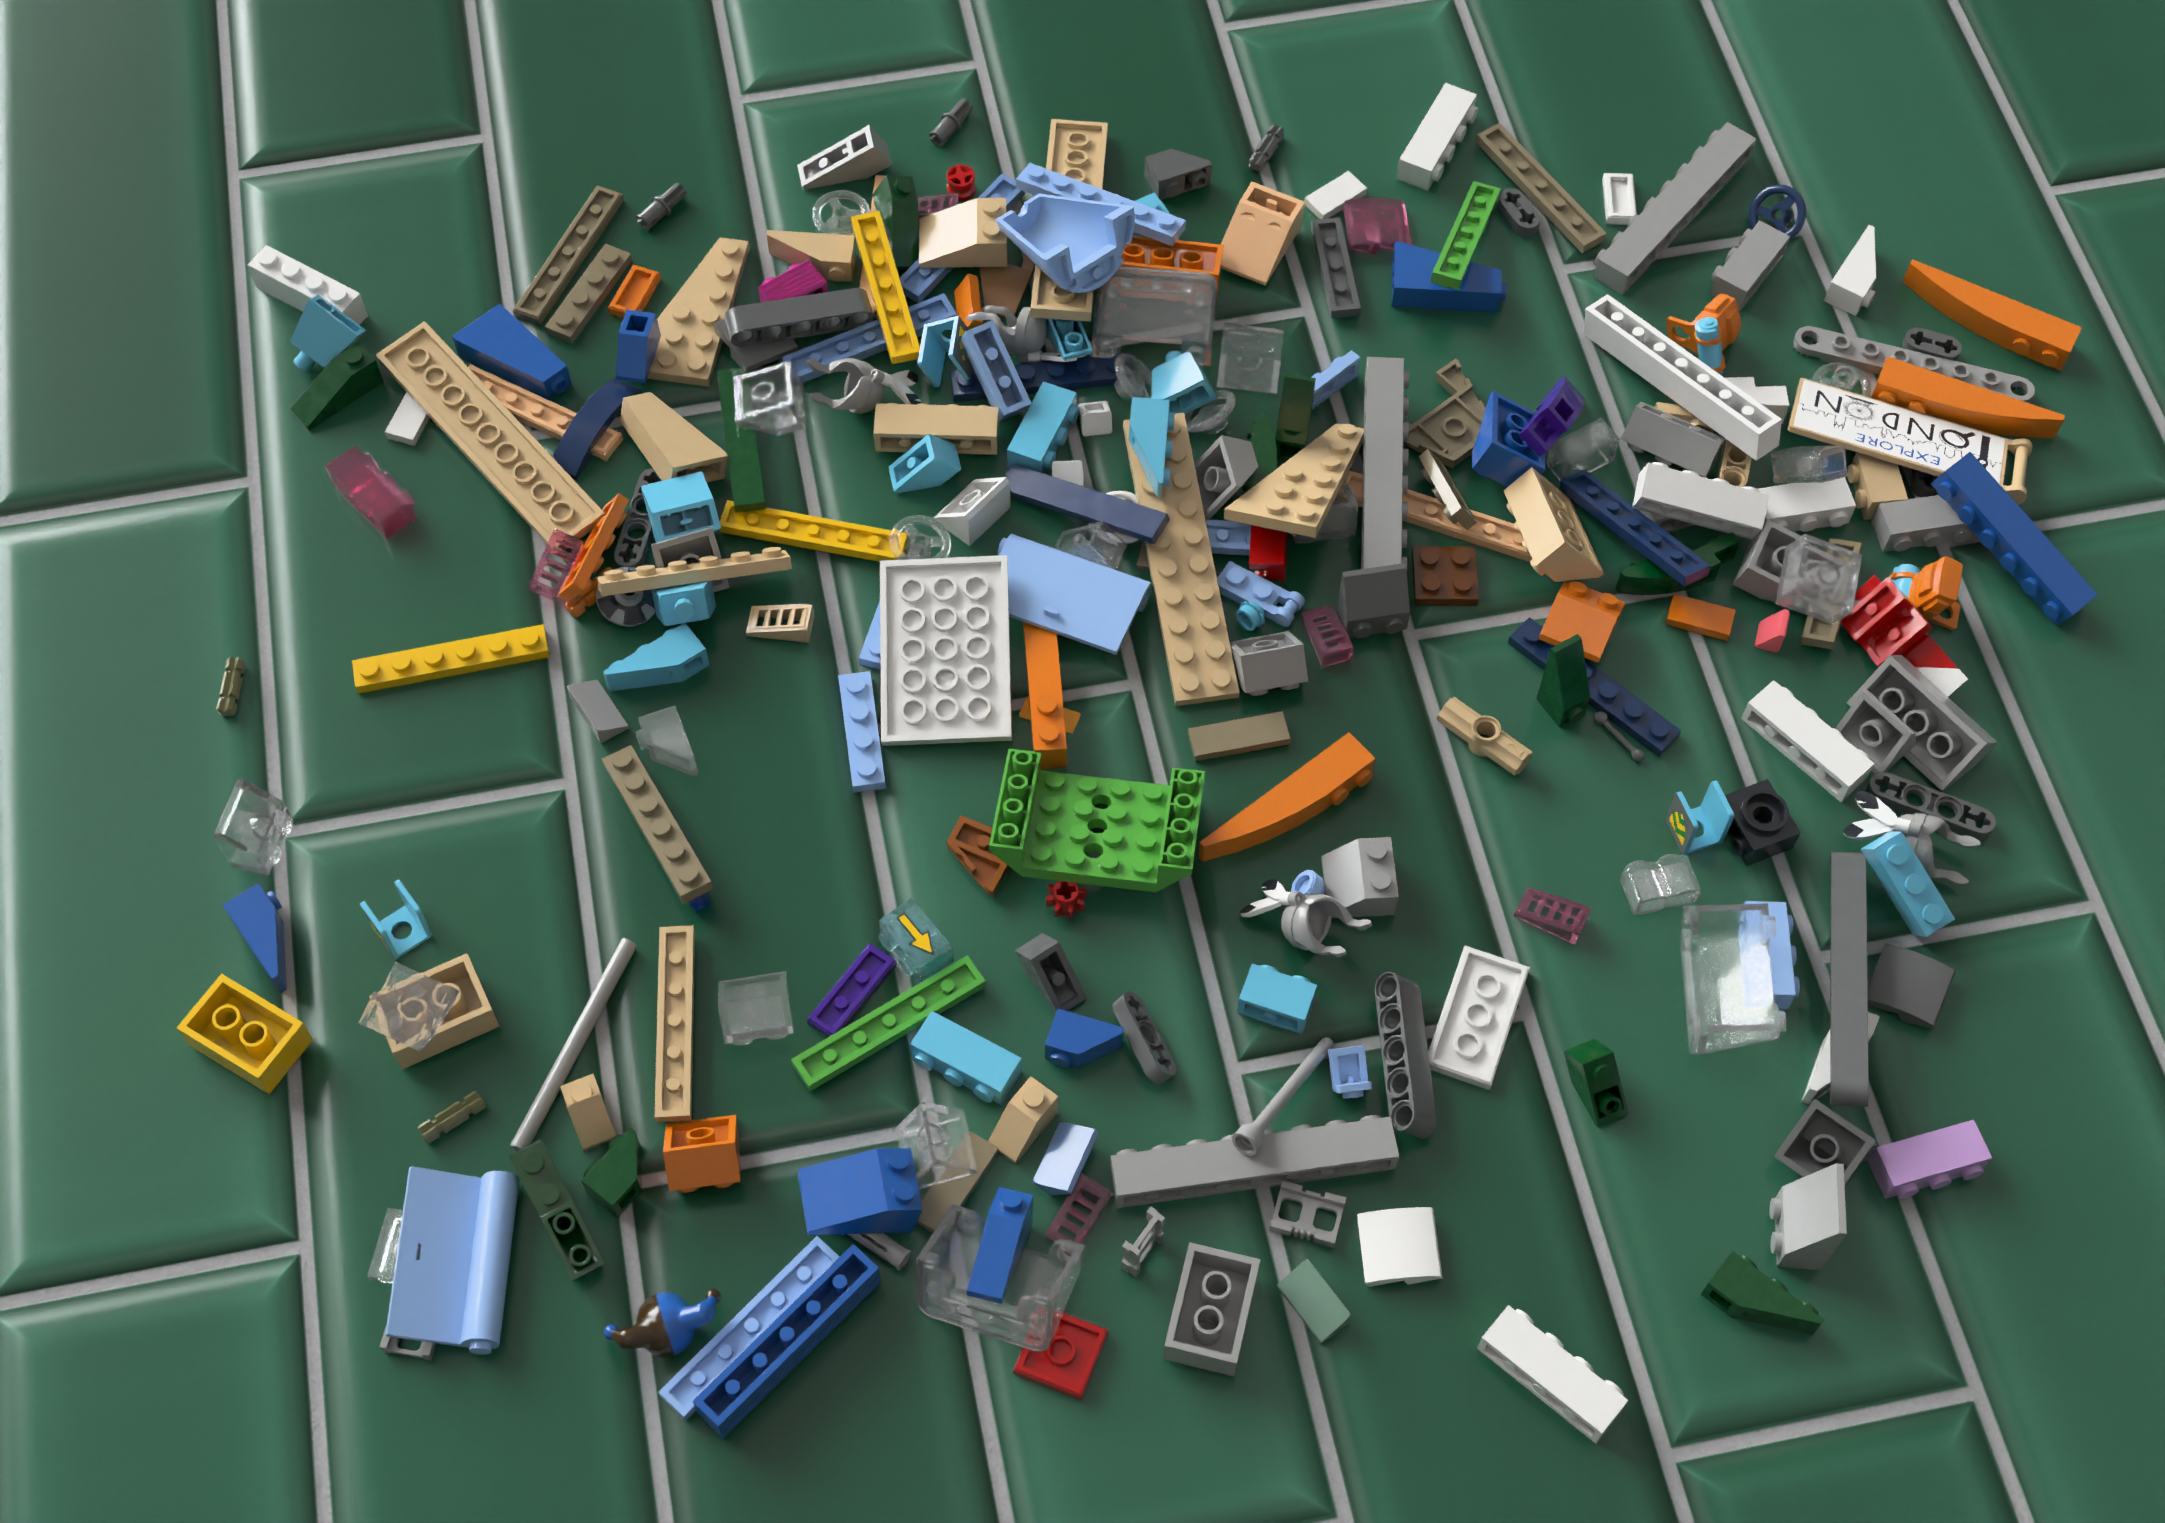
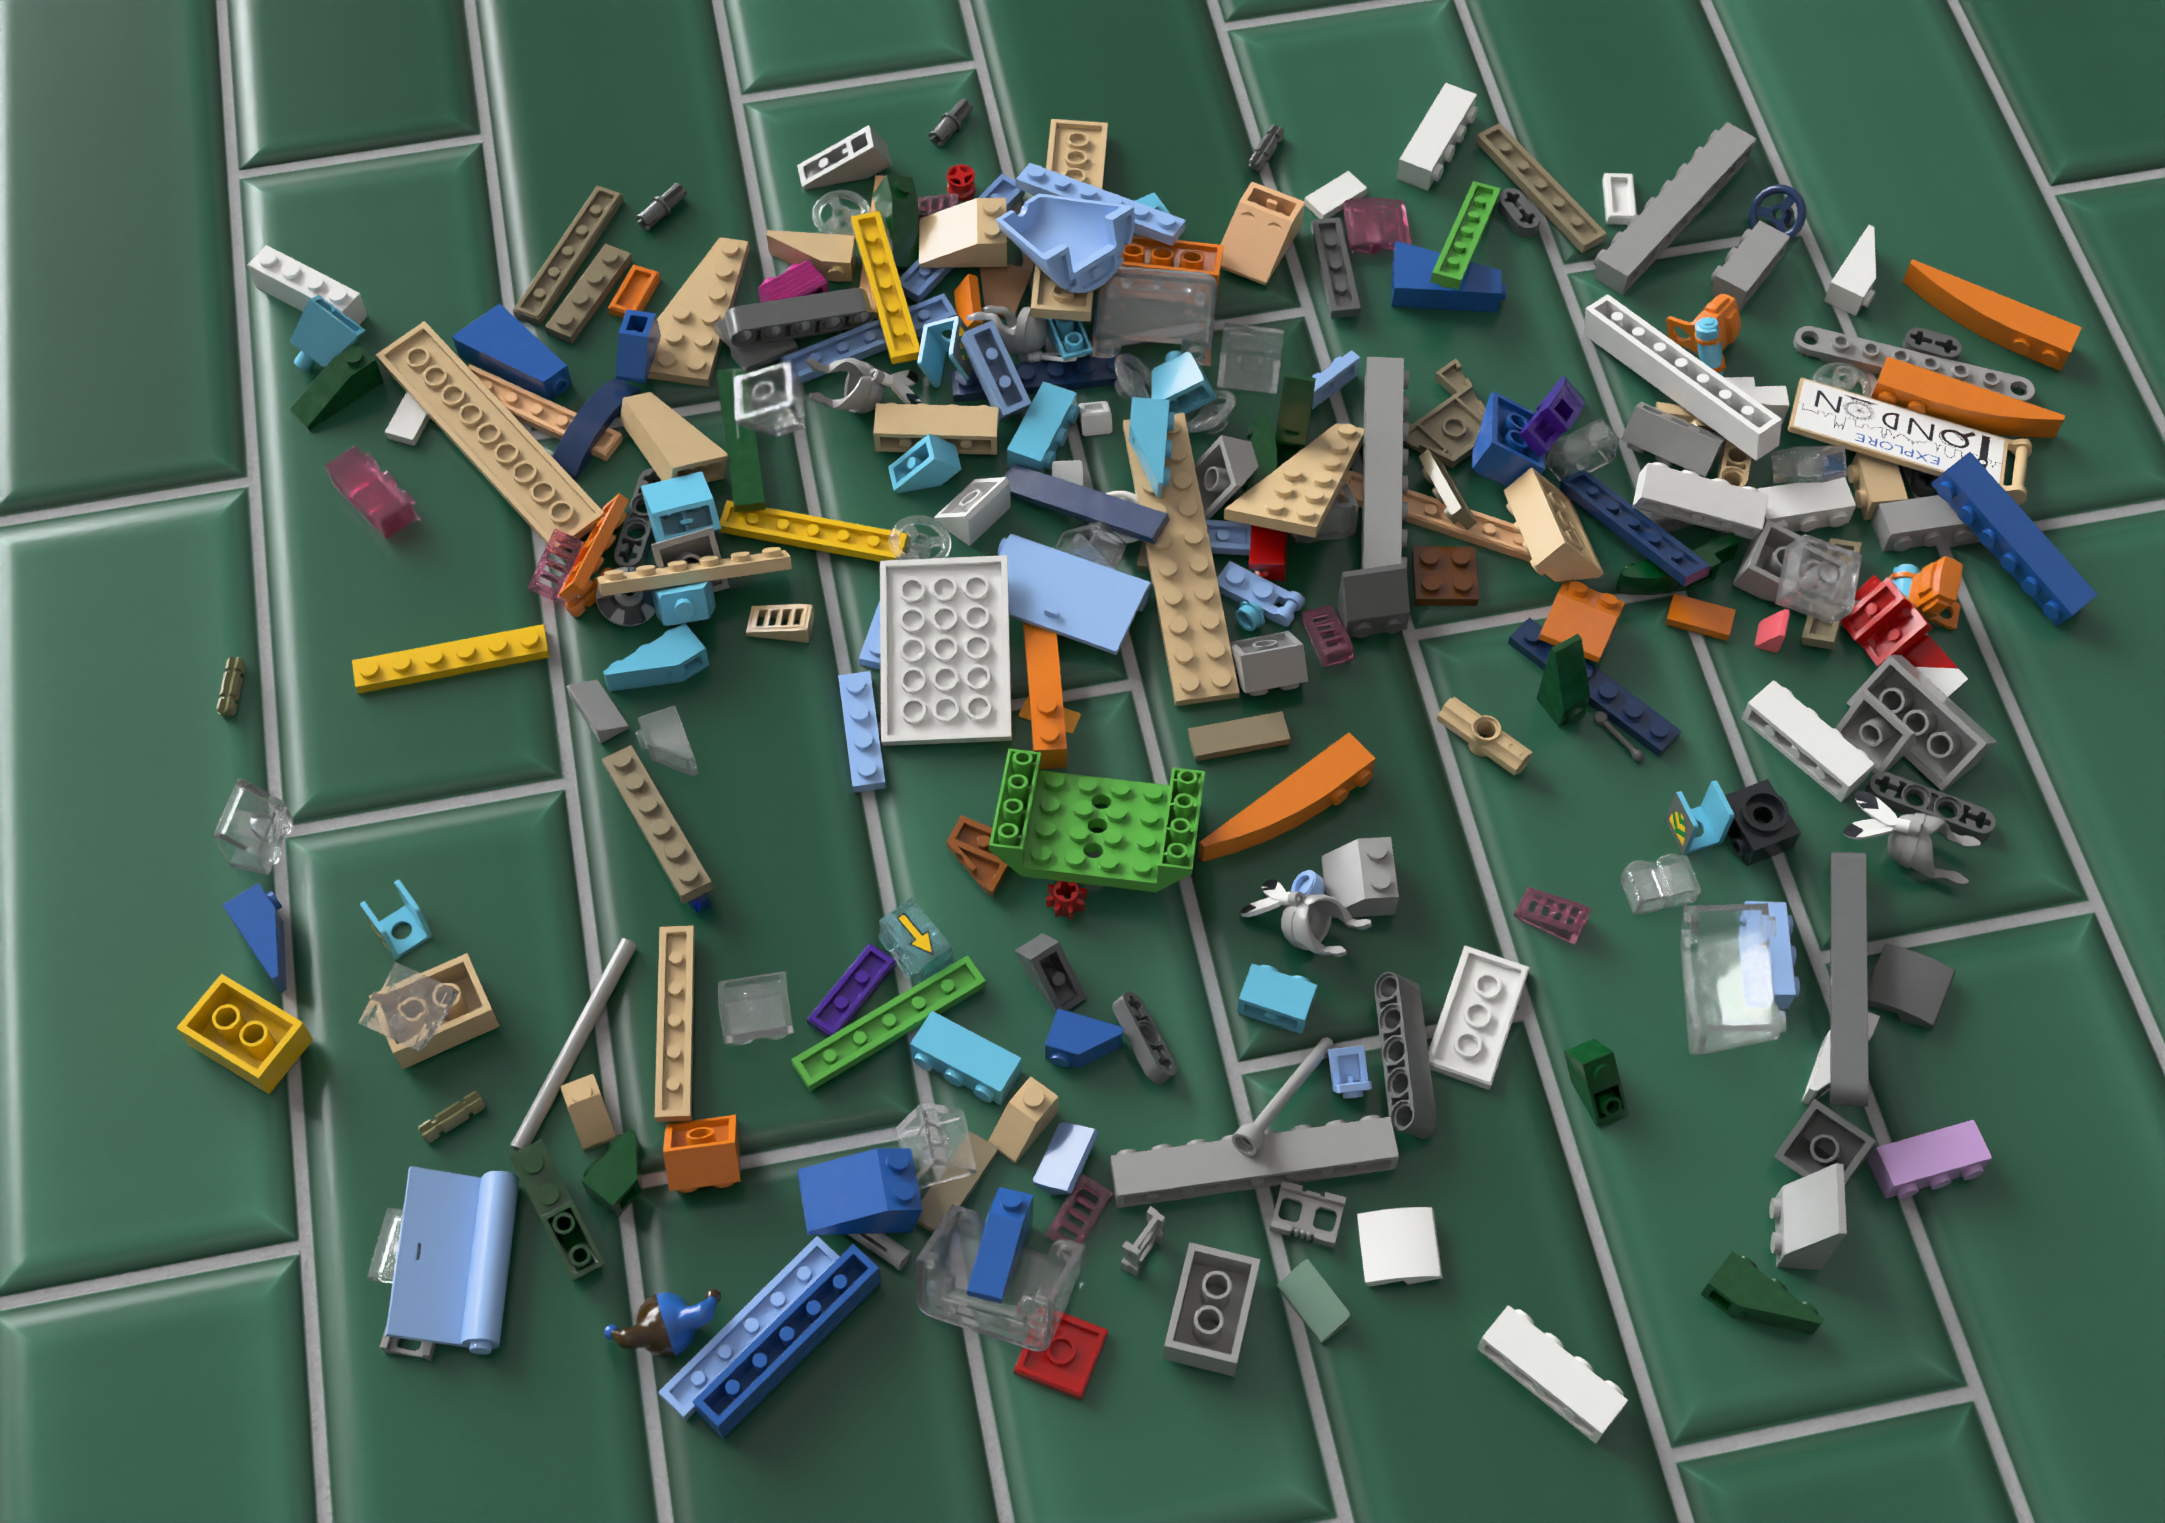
(1176, 172): dark grey slope -> none
(1907, 884): medium azure brick -> none

